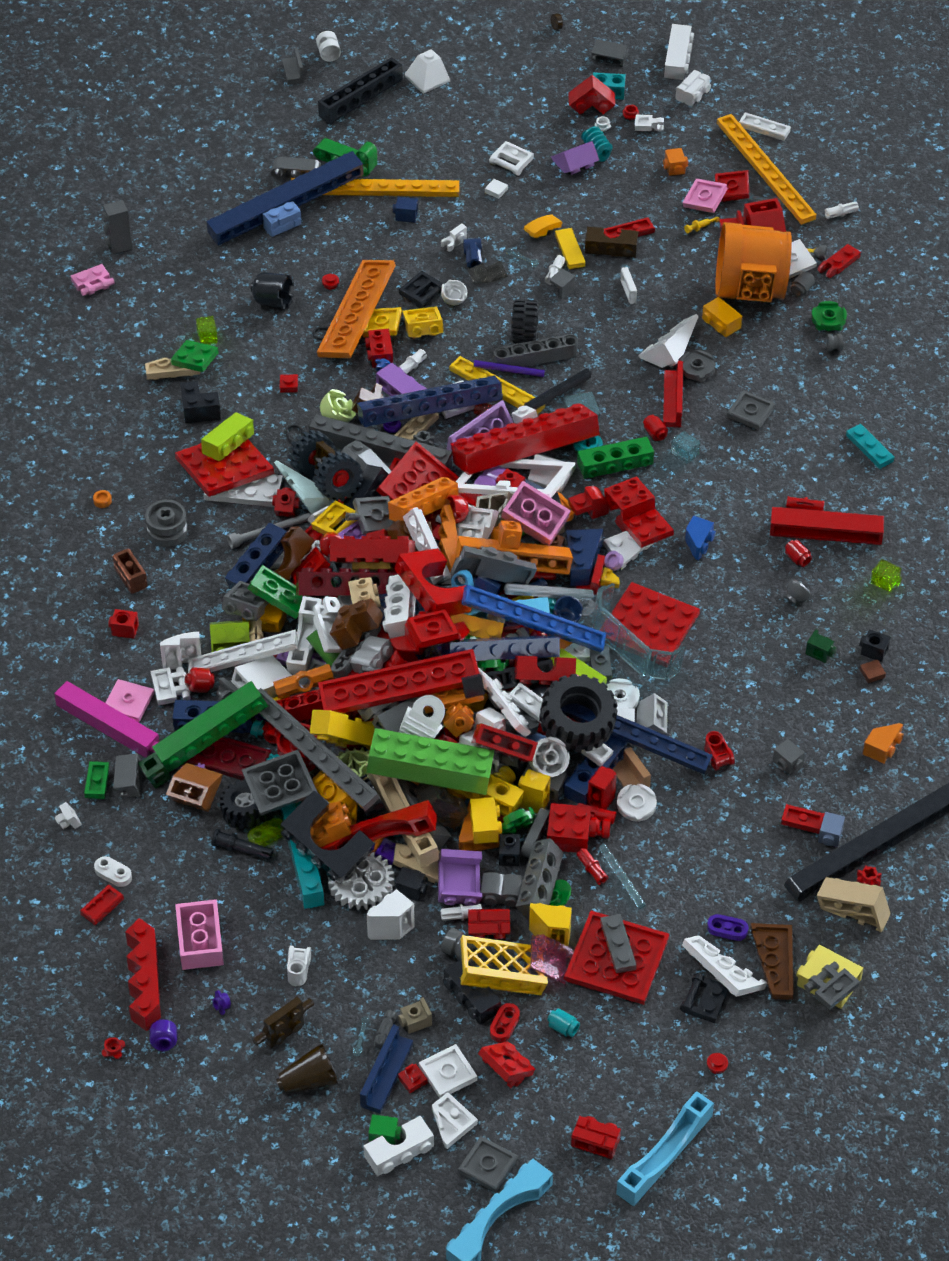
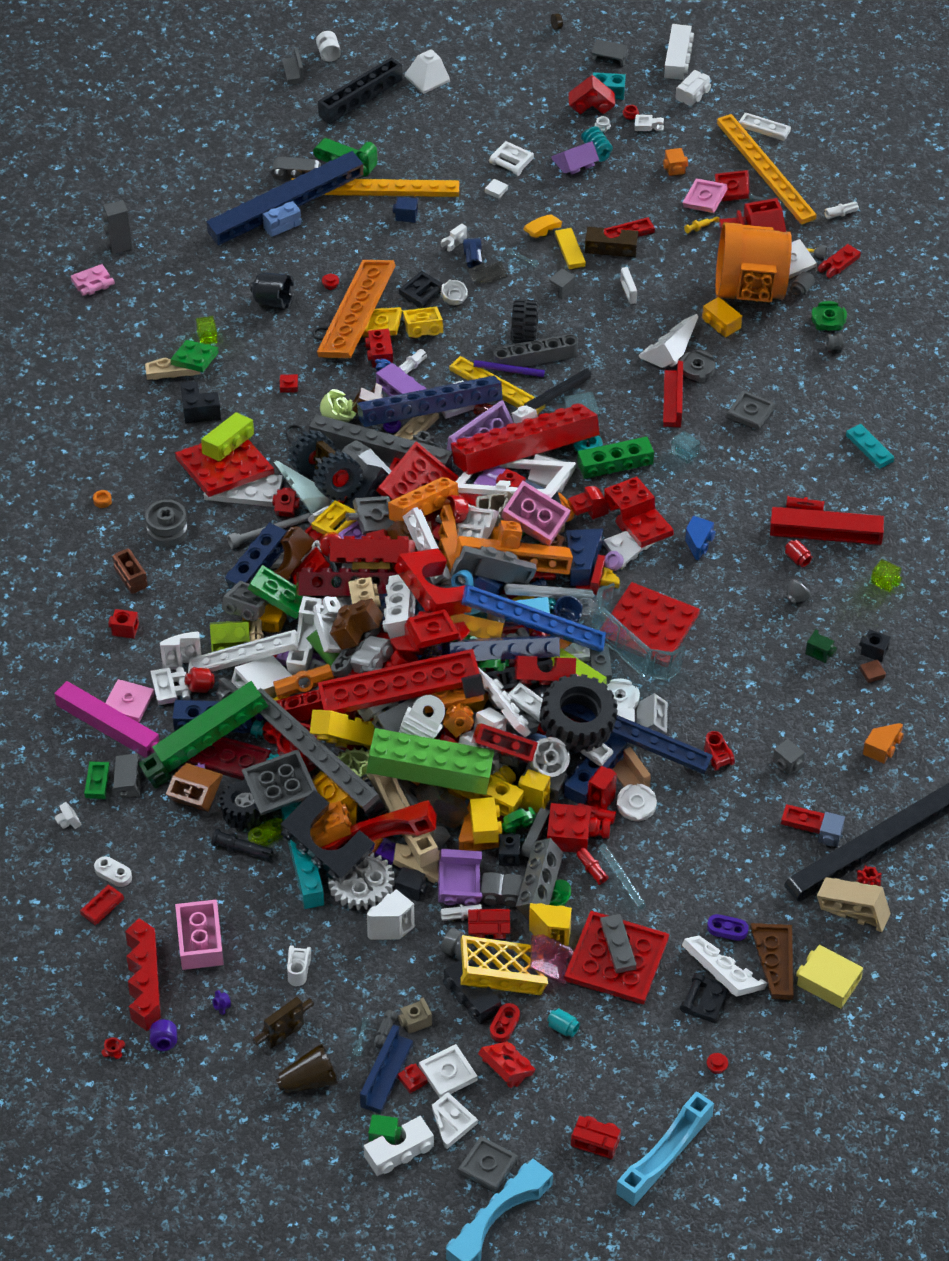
(554, 268): white axle -> none
(655, 427): red brick -> none
(836, 988): dark grey plate -> none

